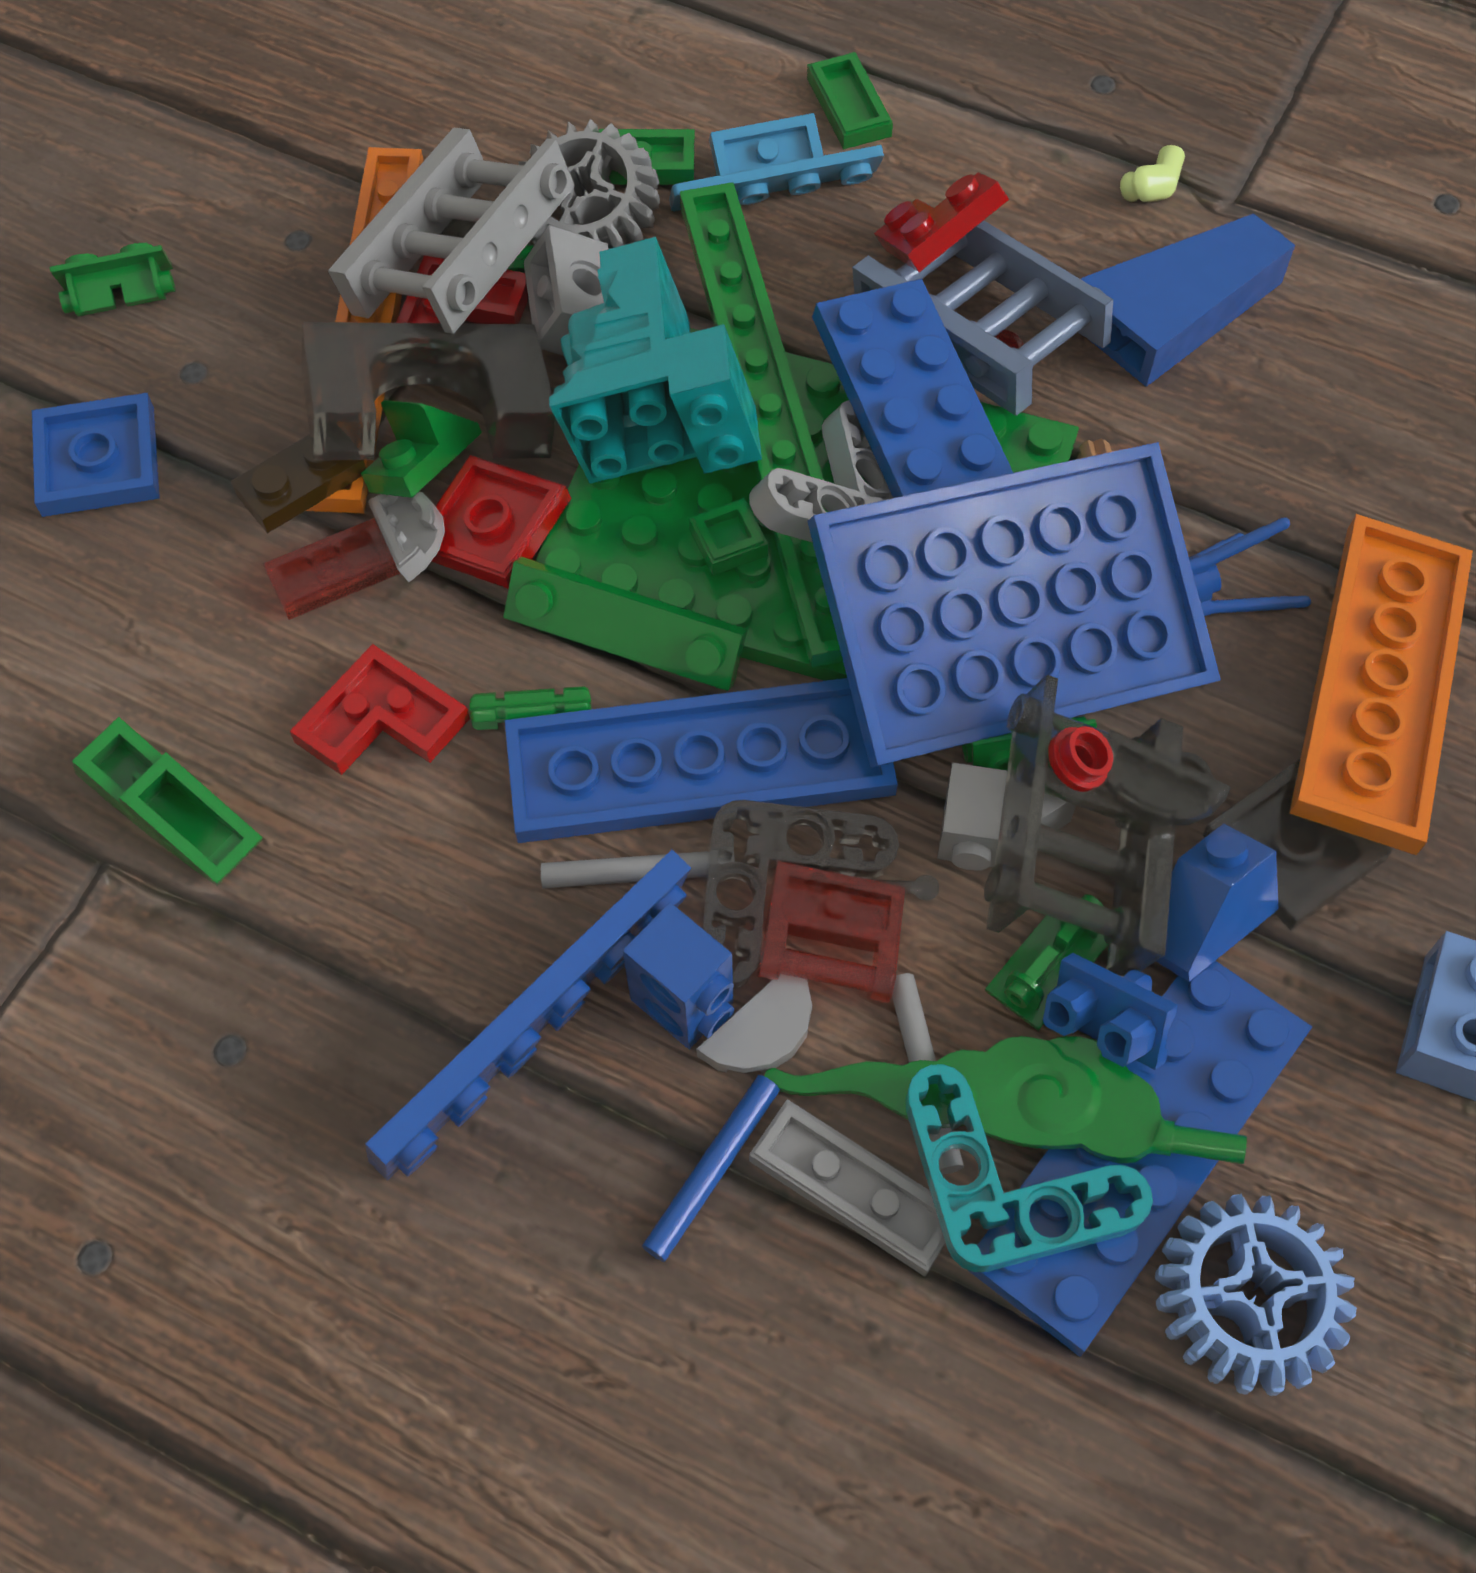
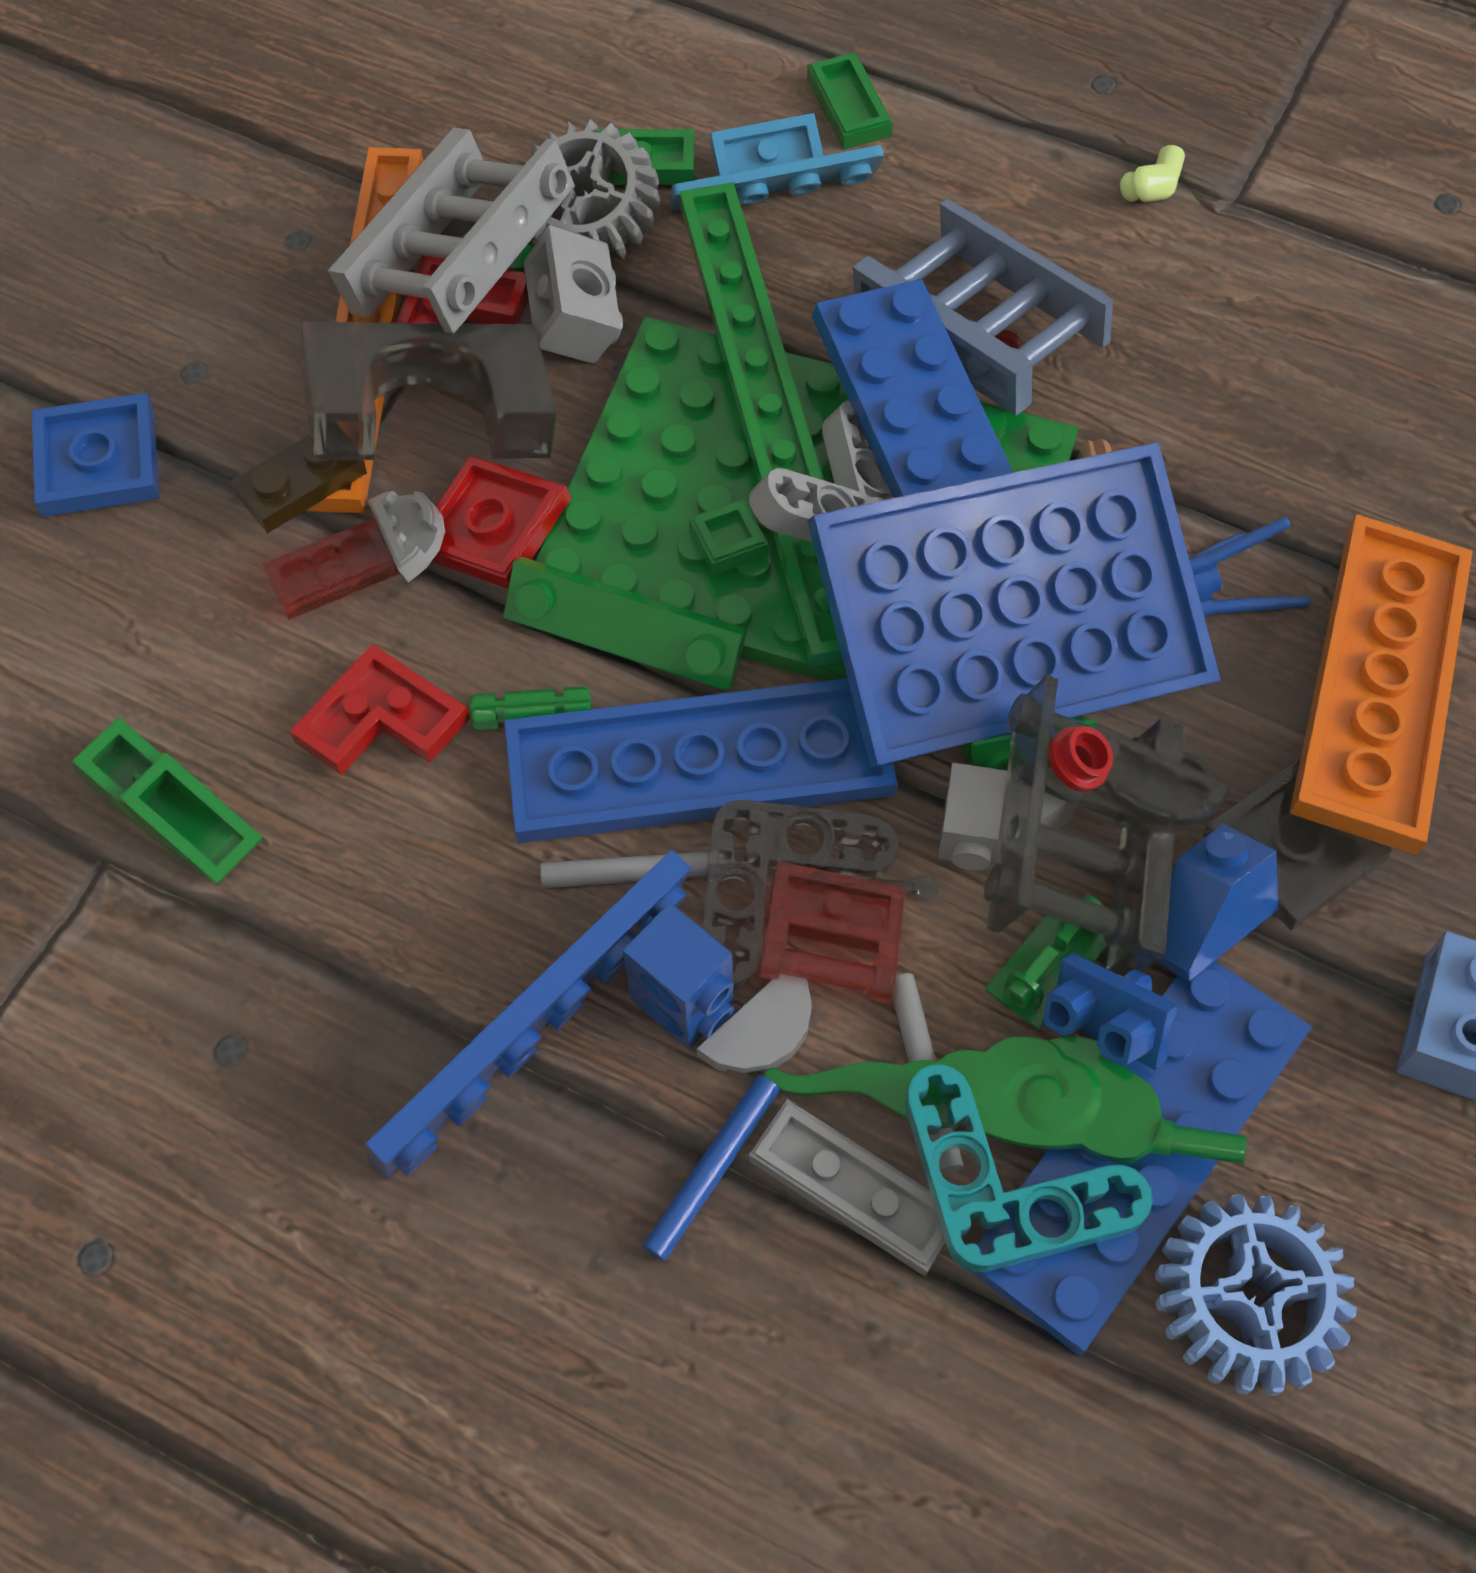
(89, 279): green hinge -> none
(424, 447): green slope -> none
(638, 358): teal brick -> none
(923, 233): red plate -> none
(1188, 292): blue slope -> none

